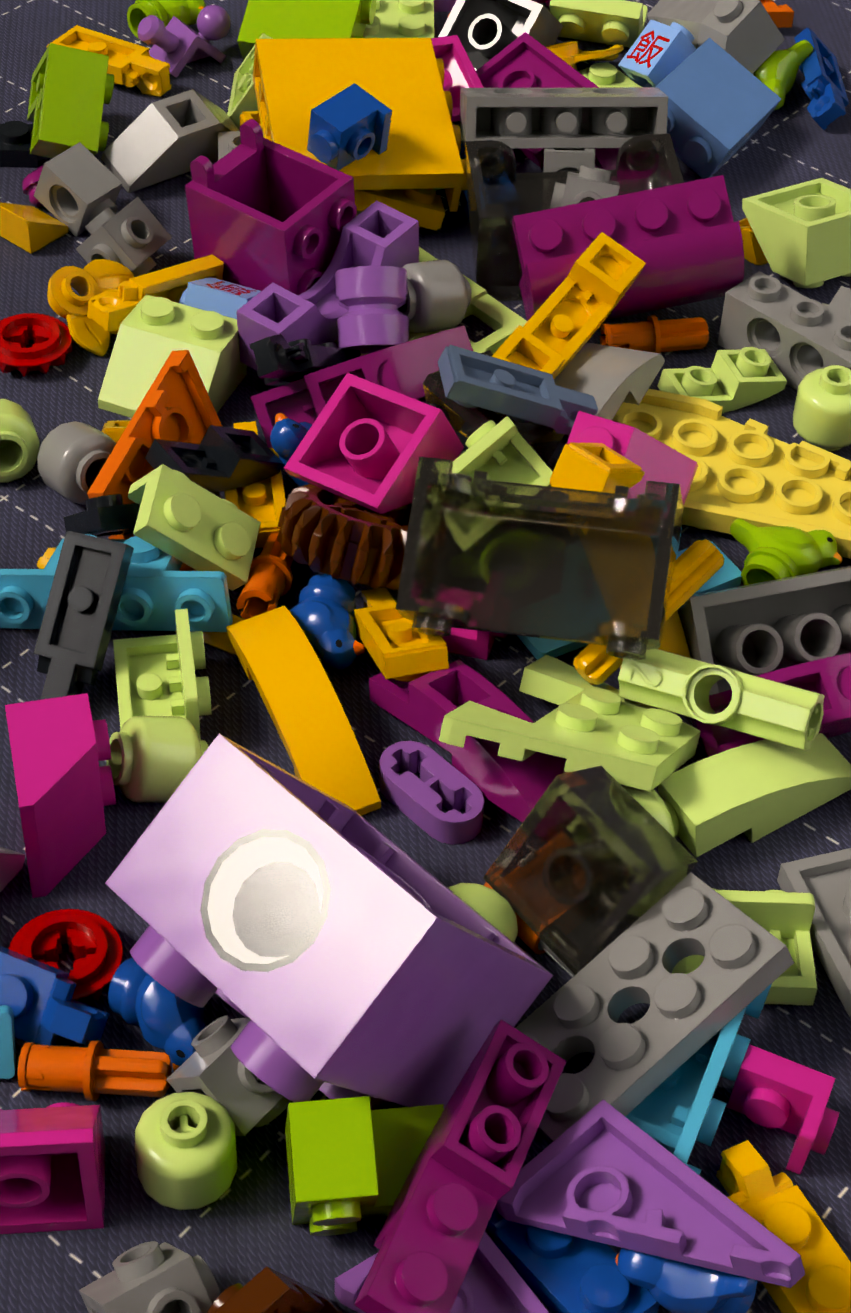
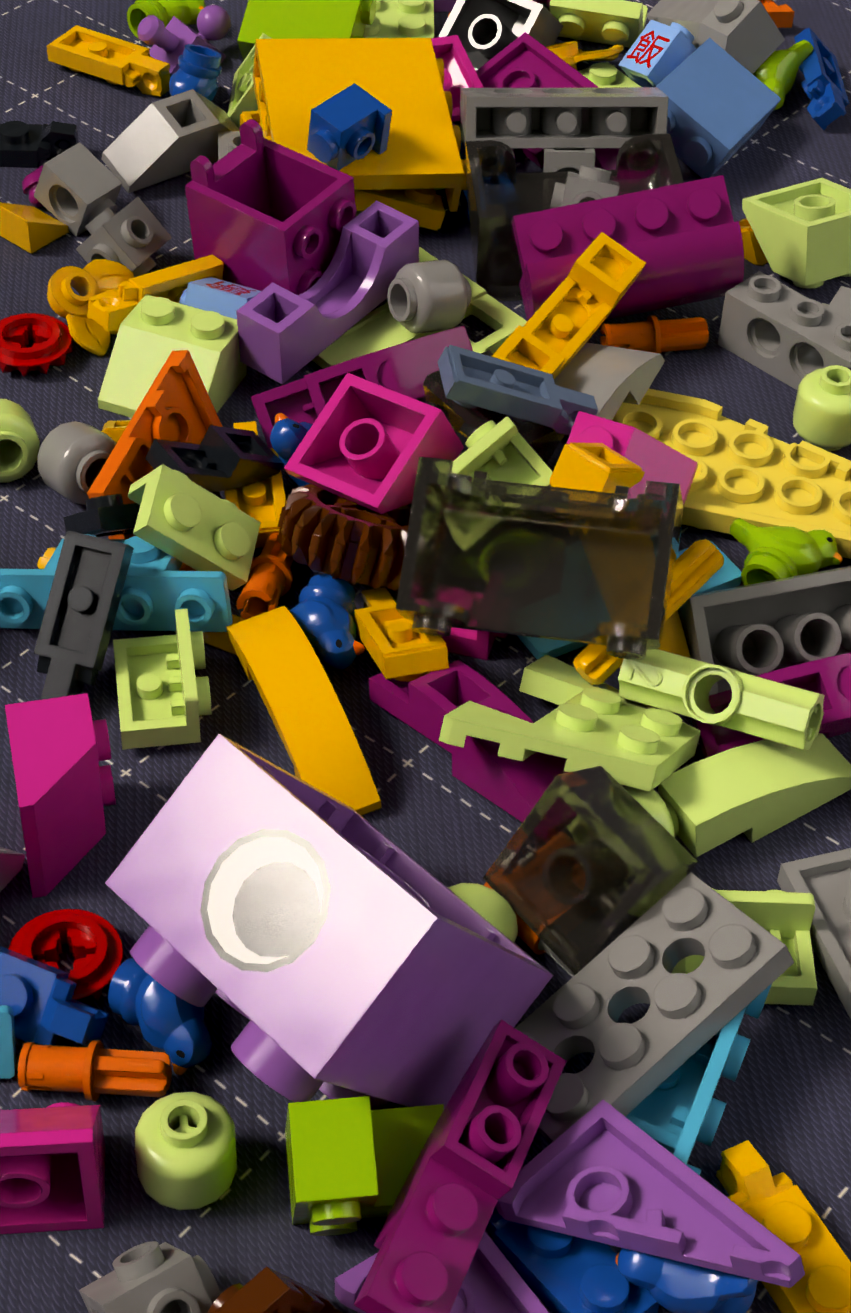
(69, 101): lime brick -> none
(153, 756): yellowish green head -> none
(197, 71): none -> blue animal
(221, 1075): light grey brick -> none
(287, 362): black hinge -> none
(372, 303): medium lavender wheel -> none
(438, 786): medium lavender beam -> none
(733, 381): yellowish green slope -> none
(786, 1097): dark pink bracket -> none

